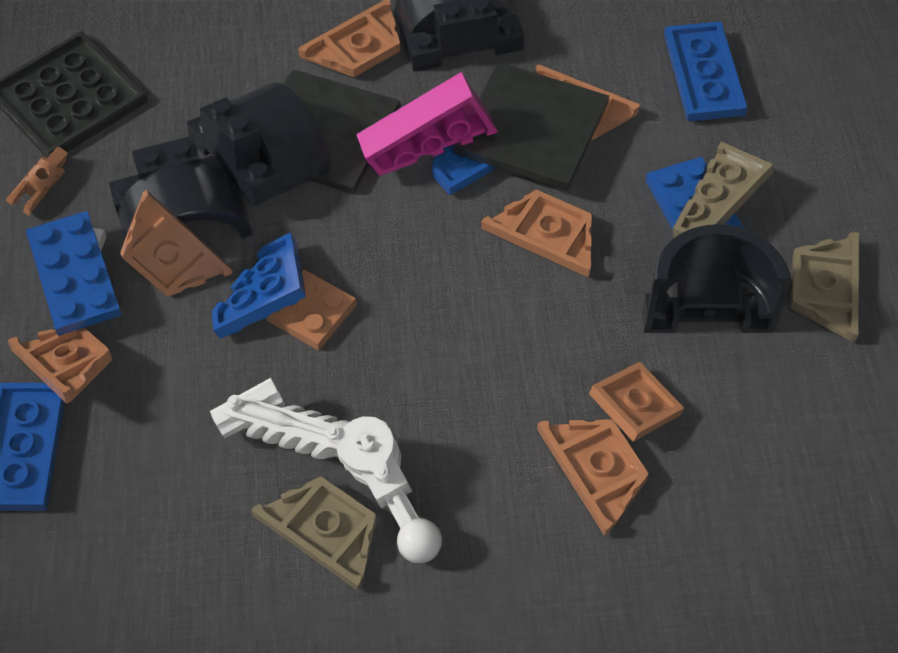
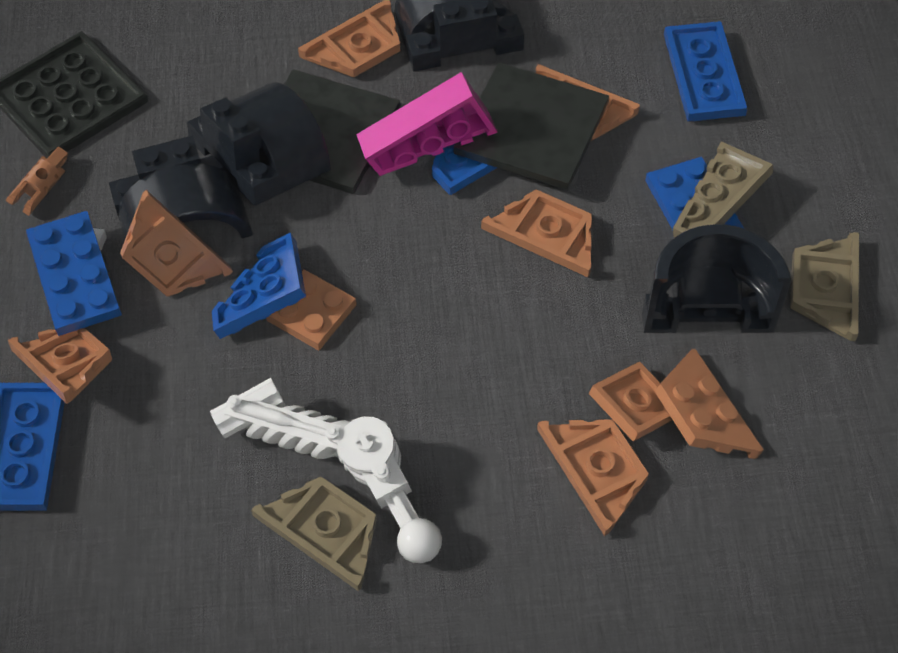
(704, 409): none -> nougat wing

